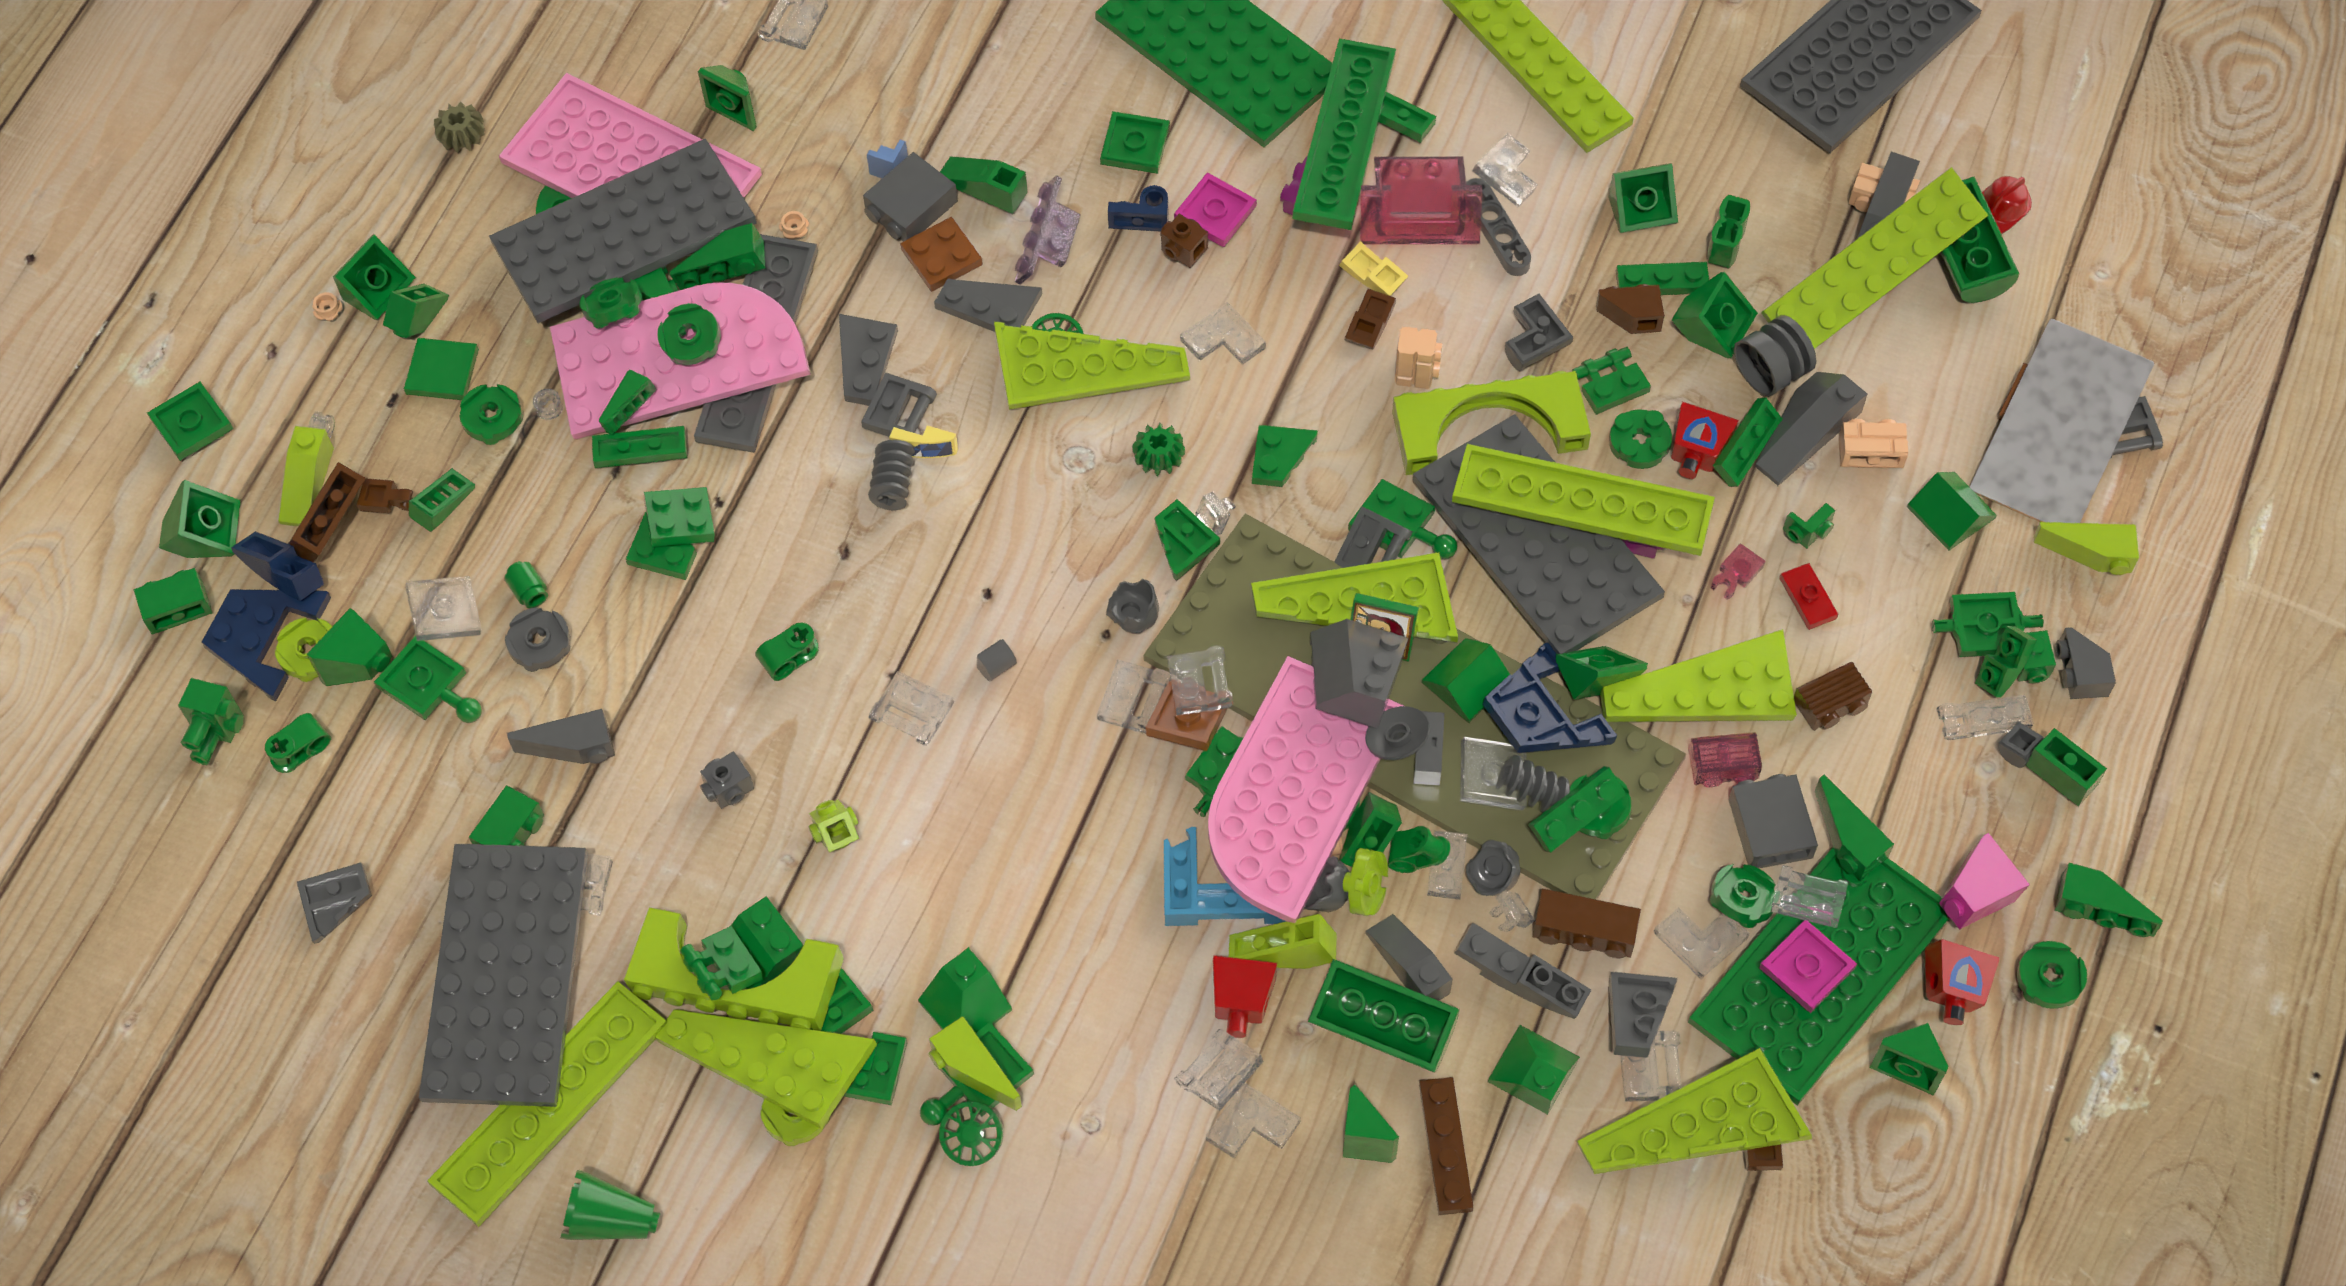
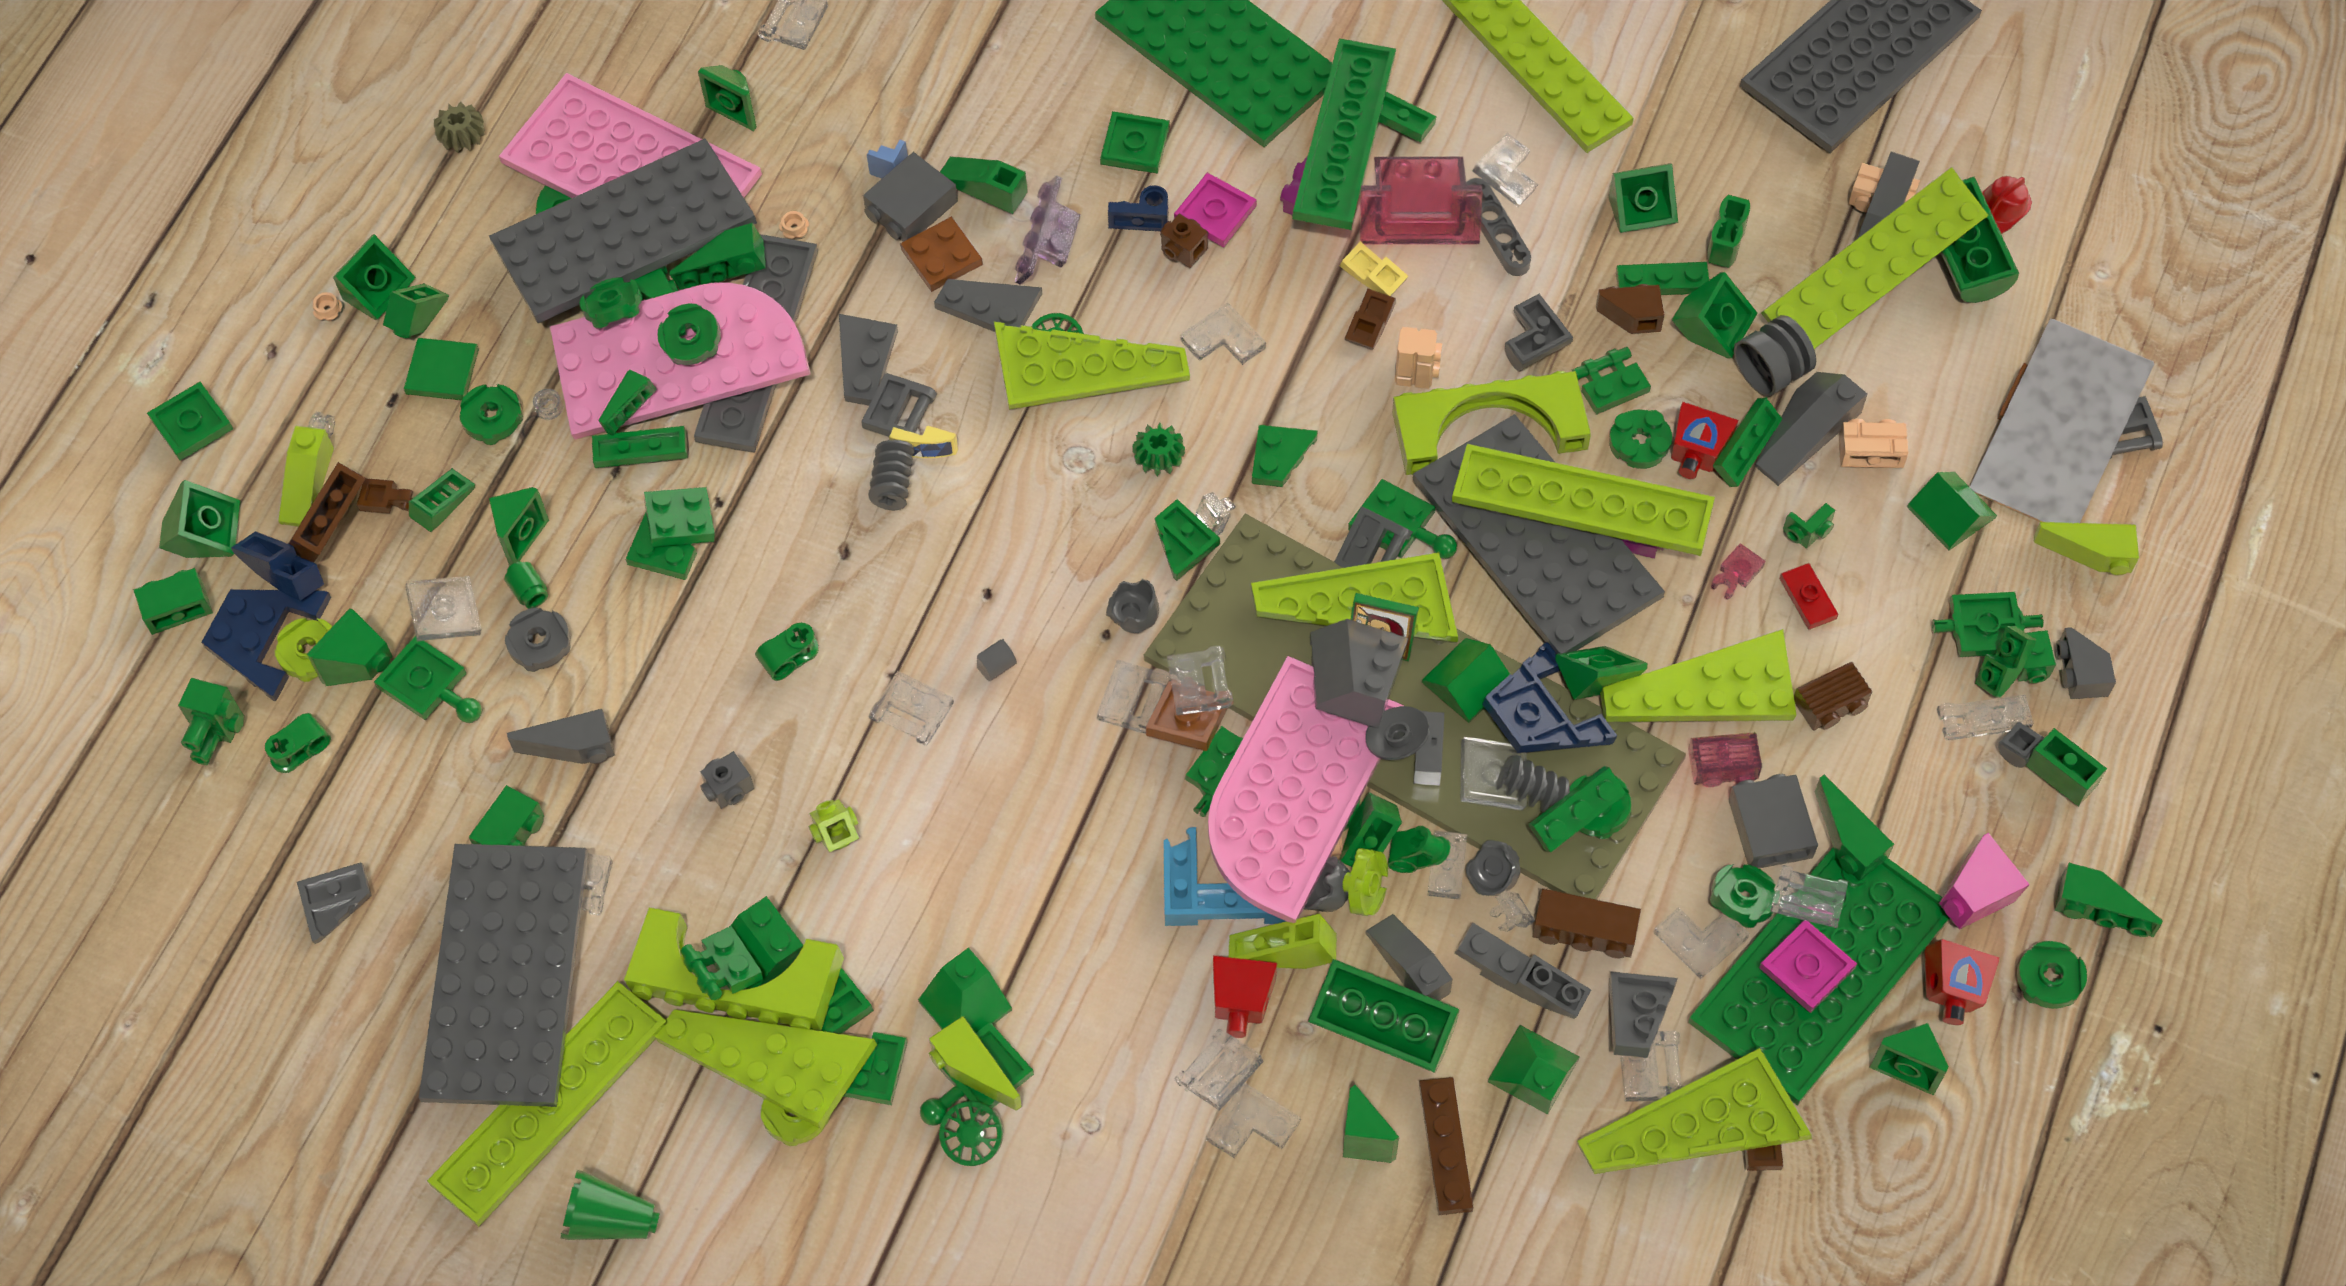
(518, 521): none -> green slope

